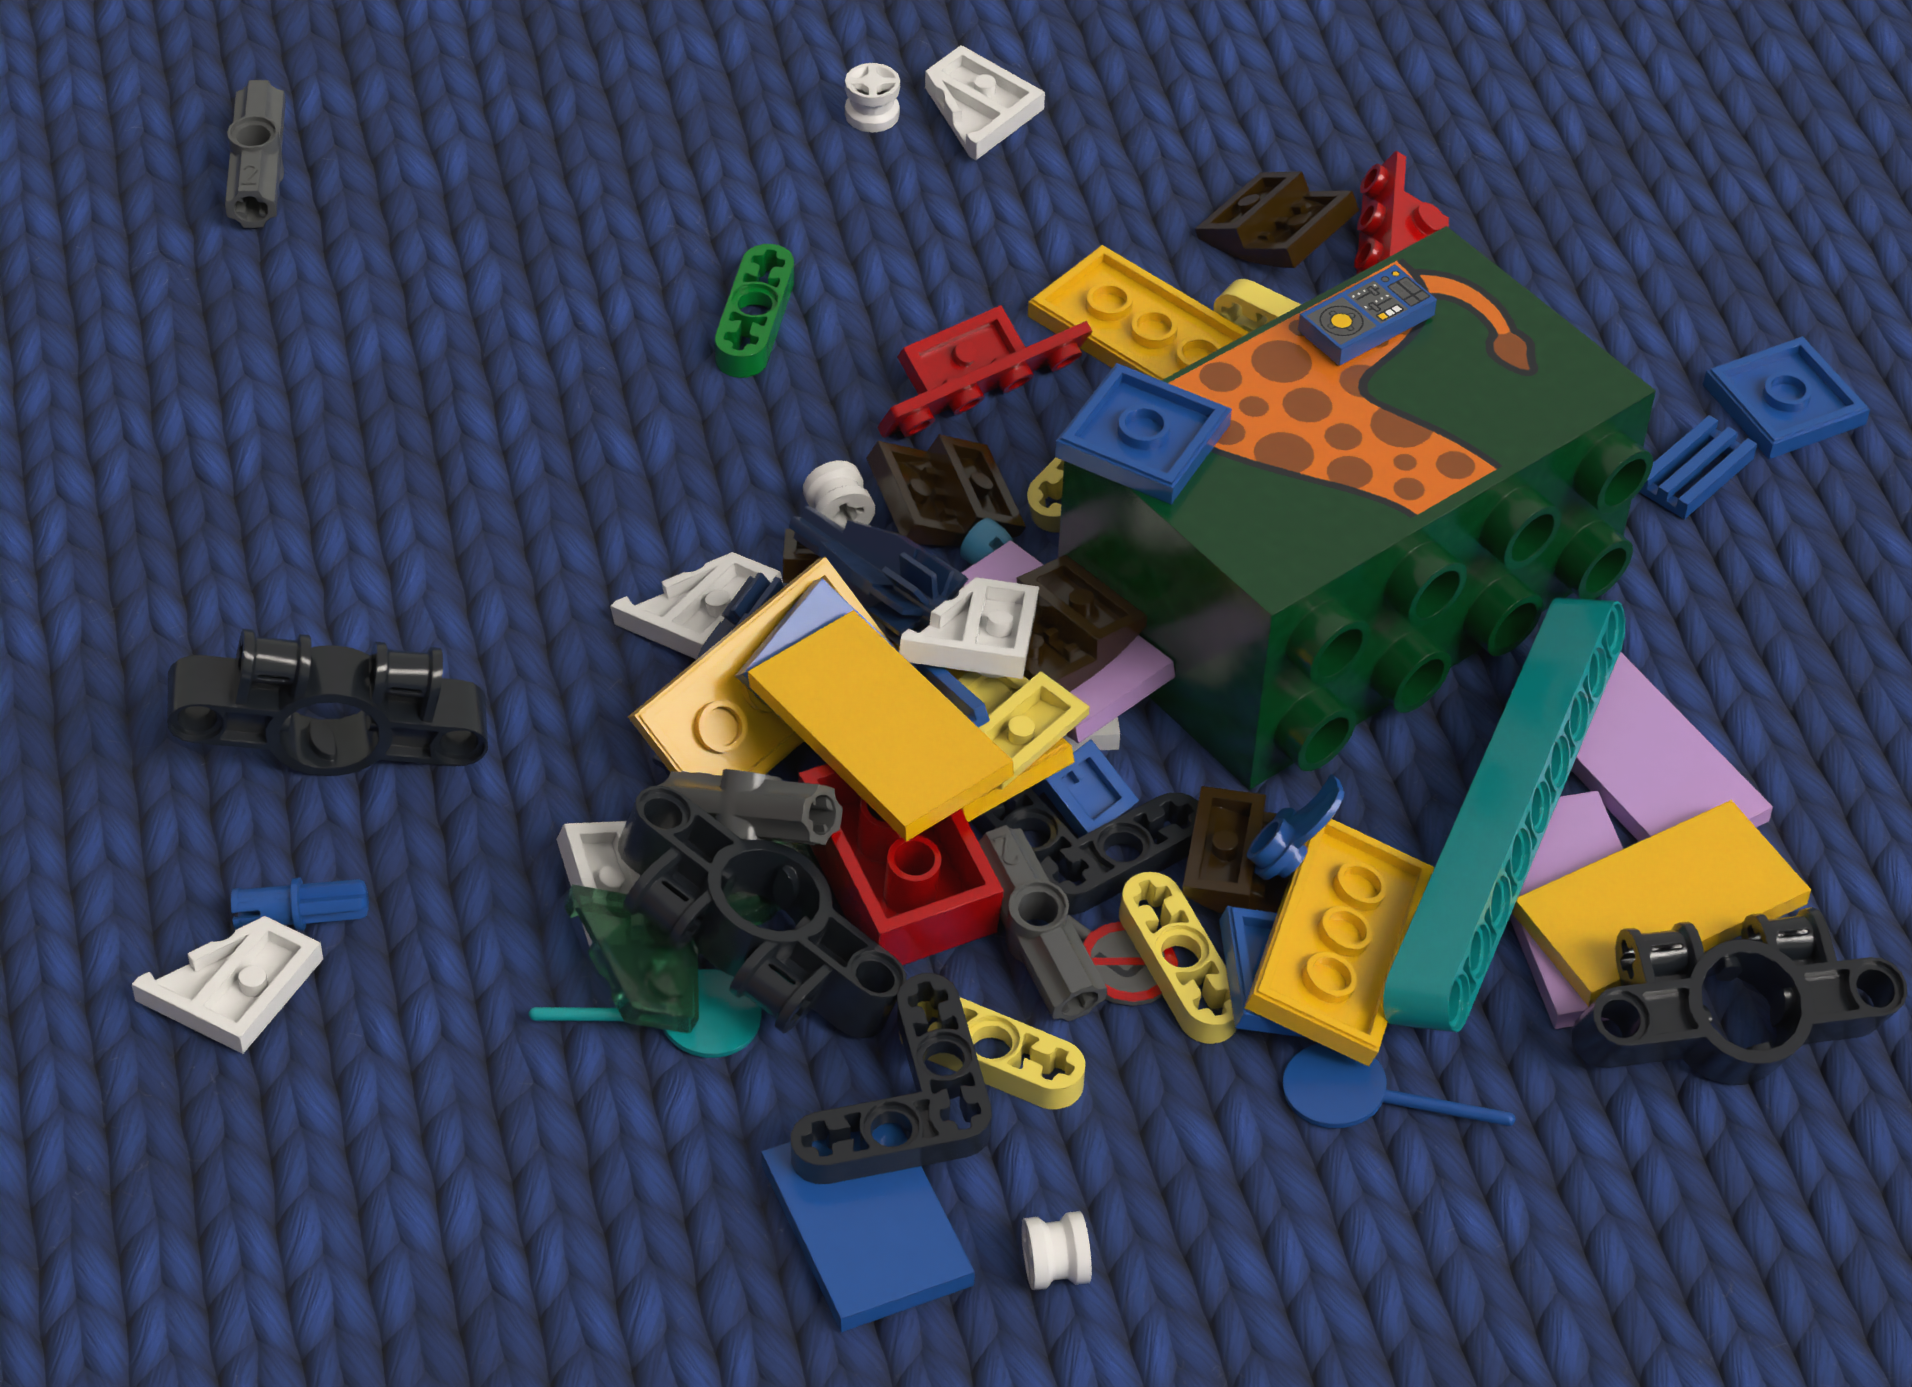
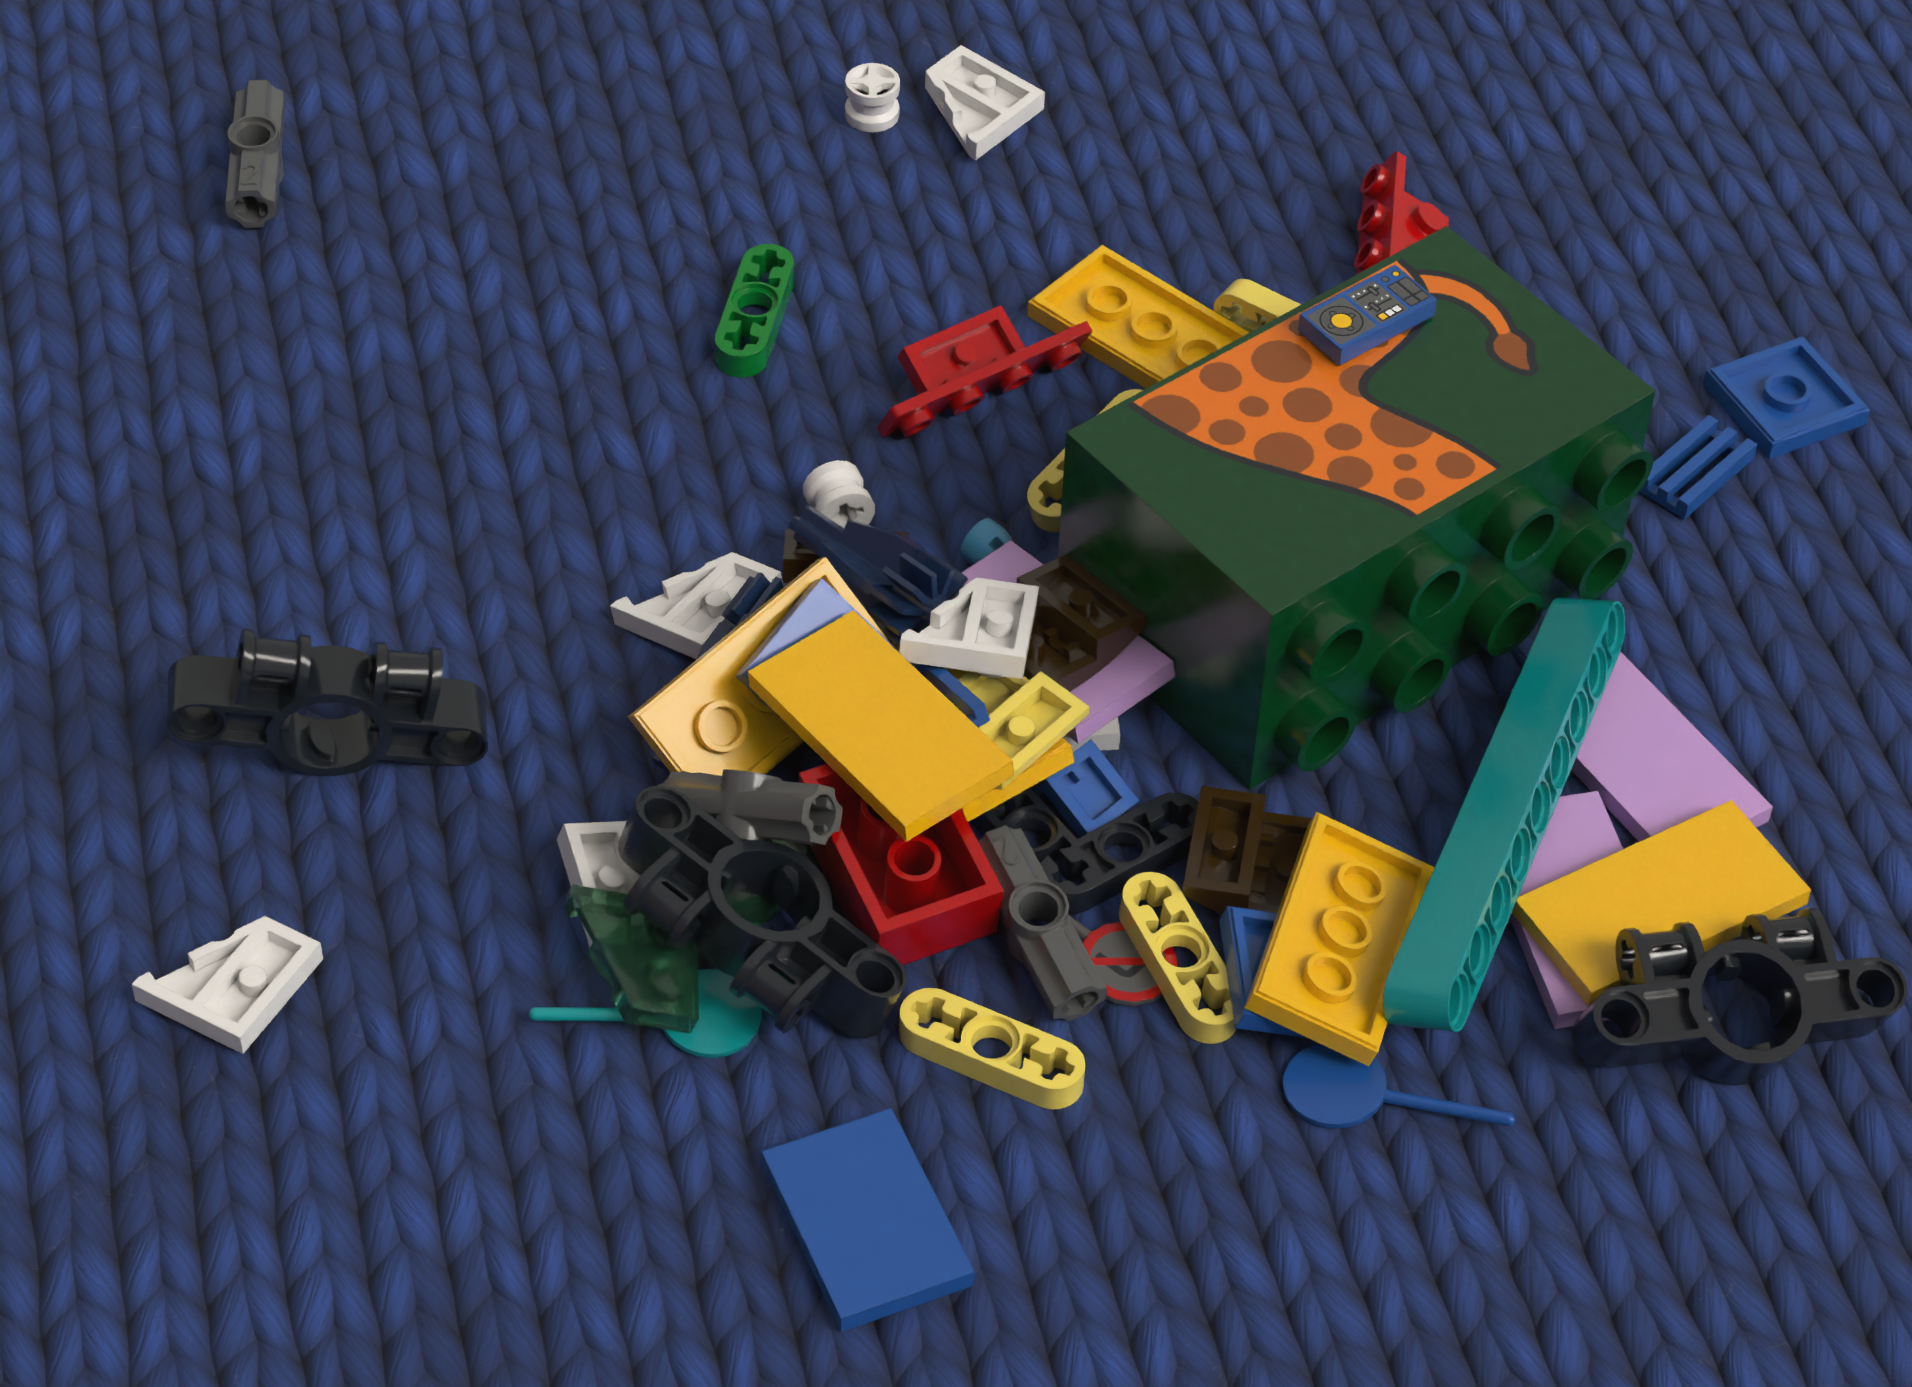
(301, 903): blue axle -> none
(923, 1113): black beam -> none
(943, 490): dark brown slope -> none
(1056, 1250): white wheel -> none
(1143, 433): blue tile -> none
(1276, 220): dark brown slope -> none
(1281, 842): blue plate -> none

